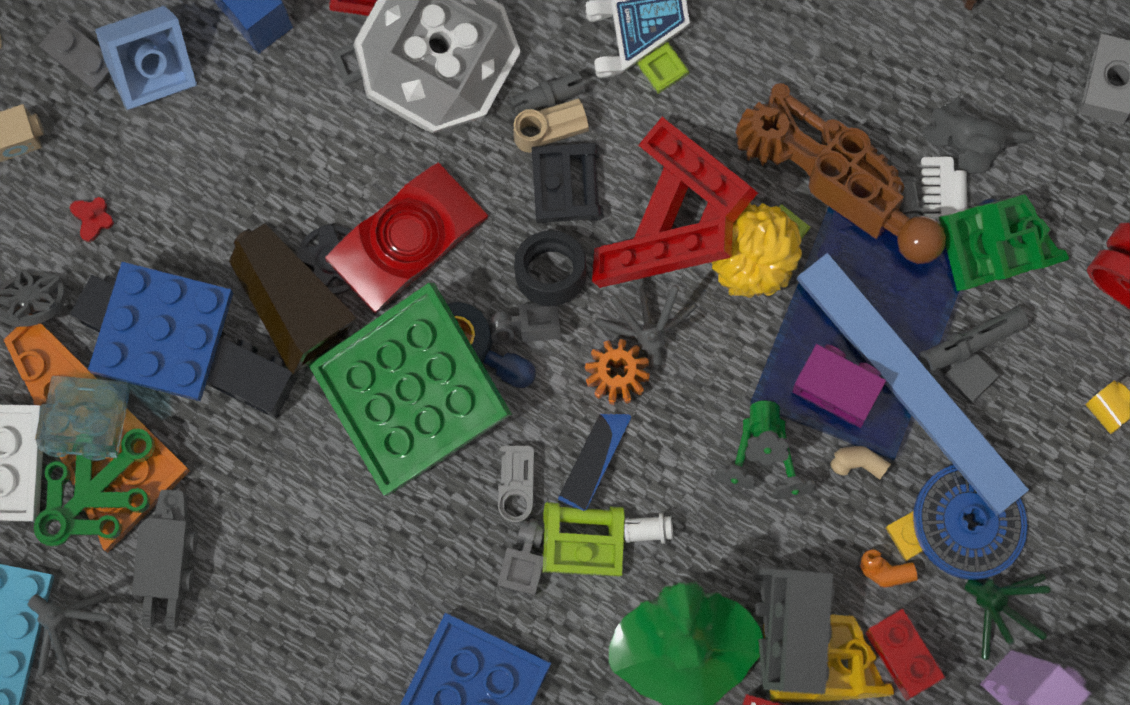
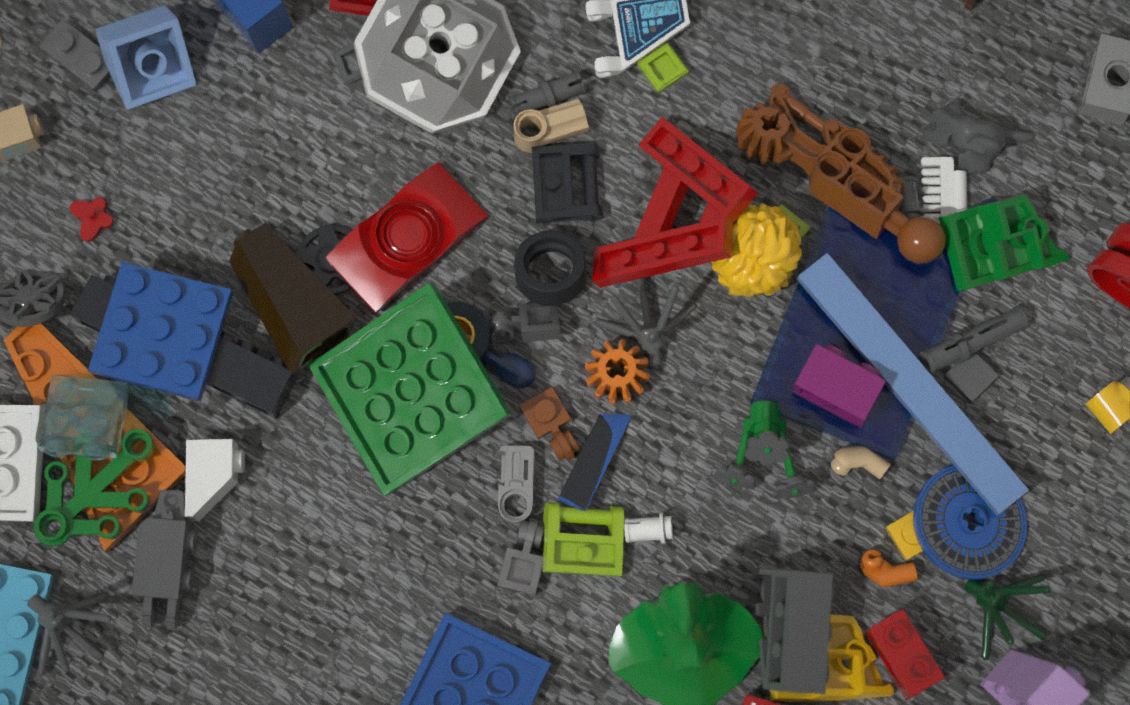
(210, 474): none -> white slope
(545, 416): none -> dark orange plate

